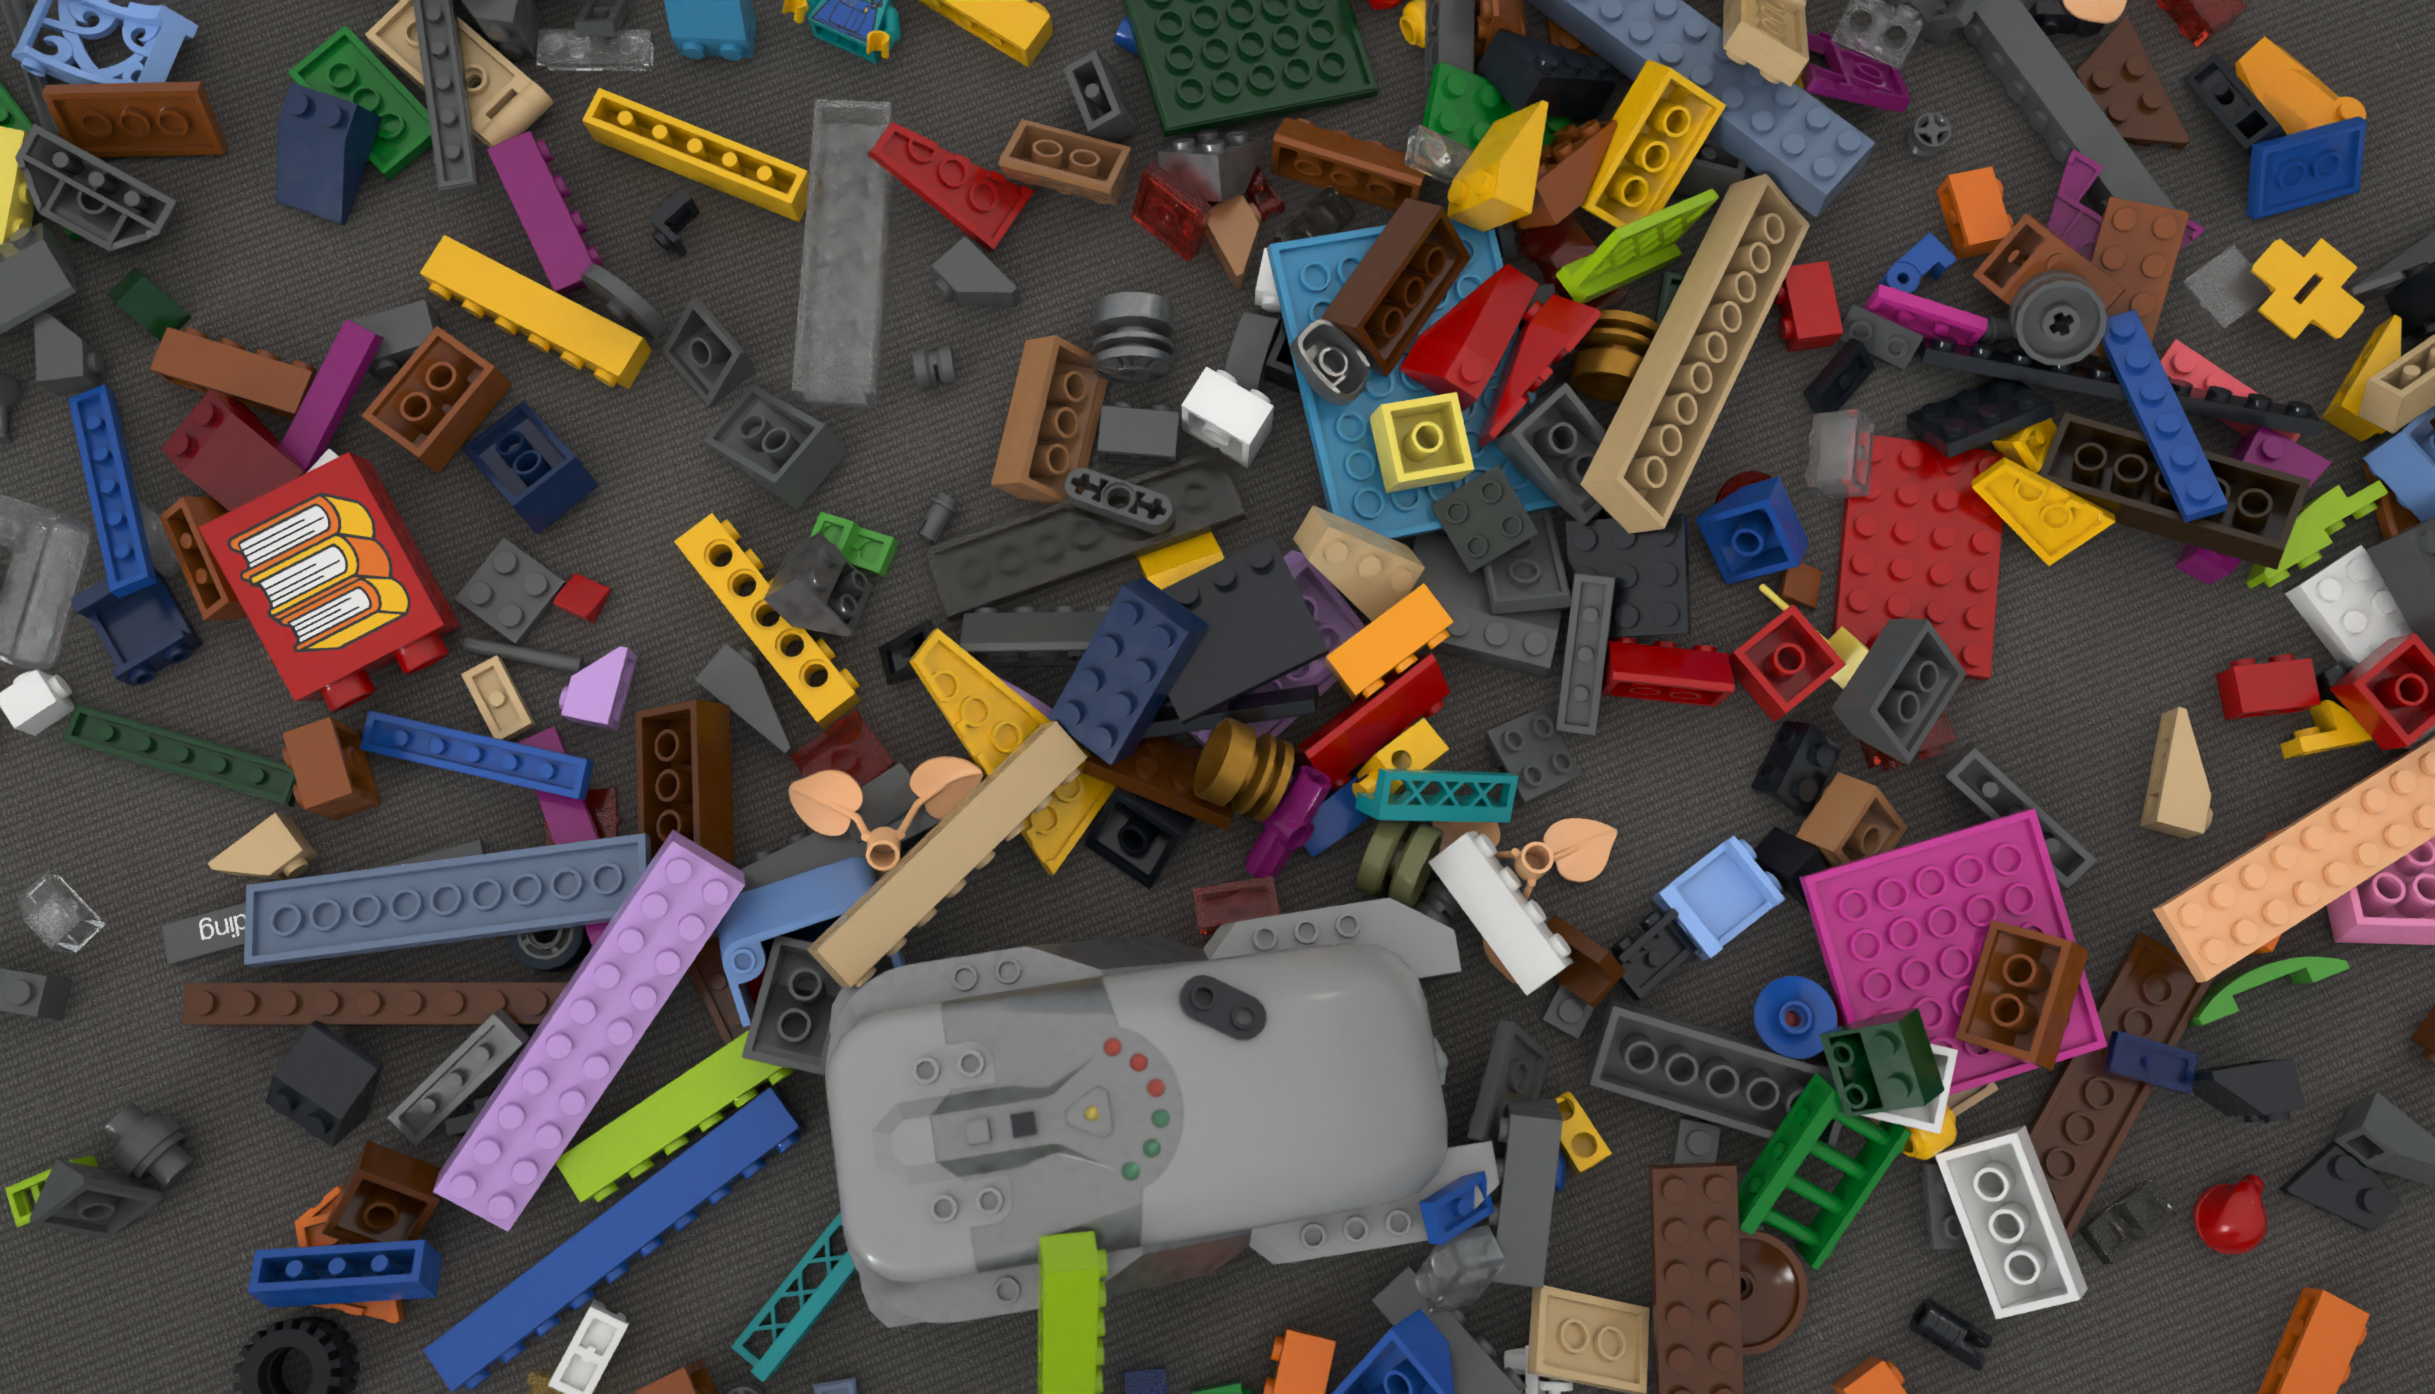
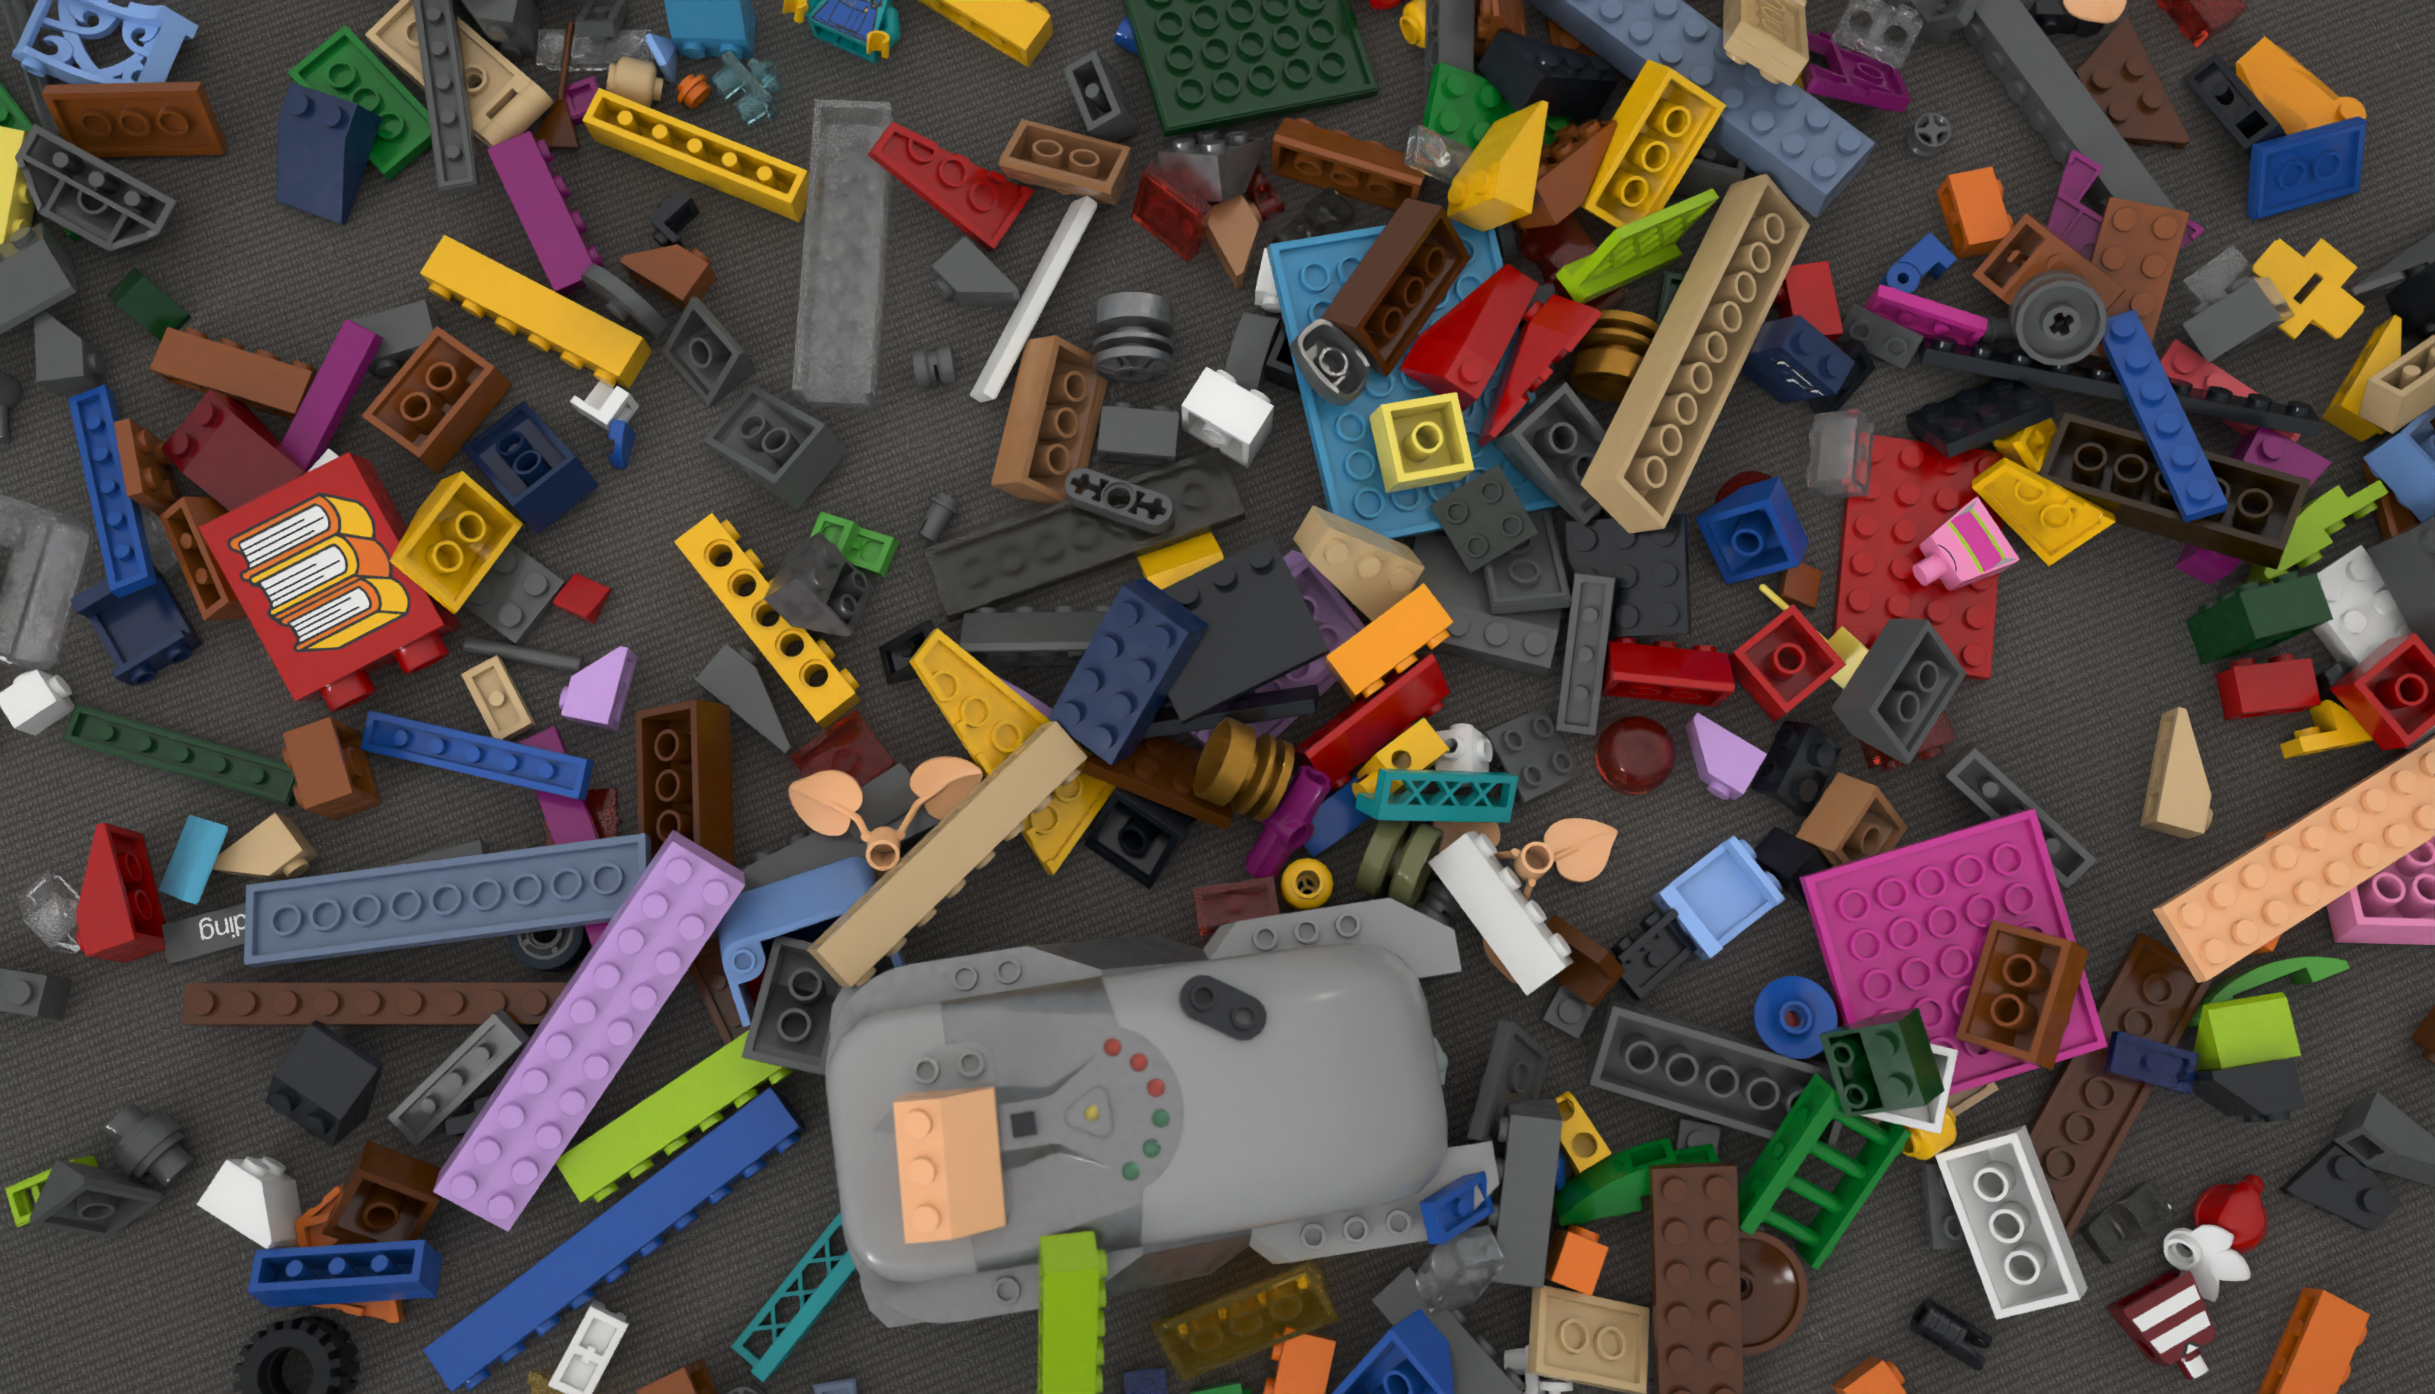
(119, 899): none -> red slope
(145, 467): none -> dark orange plate
(193, 859): none -> medium azure tile
(255, 1200): none -> white slope
(454, 540): none -> yellow slope
(558, 125): none -> reddish brown piece
(579, 97): none -> magenta tile
(605, 405): none -> white panel
(624, 439): none -> blue tile
(635, 80): none -> tan head
(665, 54): none -> light blue slope
(671, 272): none -> dark orange slope
(693, 90): none -> orange plate
(757, 99): none -> clear light blue hips
(949, 1163): none -> light nougat slope
(1034, 299): none -> white tile
(1247, 1319): none -> clear yellow slope
(1303, 871): none -> yellow head
(1467, 750): none -> white brick
(1575, 1259): none -> orange brick
(1618, 1181): none -> green slope
(1634, 755): none -> clear red cylinder
(1722, 757): none -> lavender slope
(1796, 361): none -> dark blue brick
(1965, 549): none -> bright pink torso
(2168, 1321): none -> dark red torso
(2208, 1259): none -> white plate
(2237, 319): none -> dark grey brick
(2245, 1032): none -> lime slope
(2258, 616): none -> dark green brick

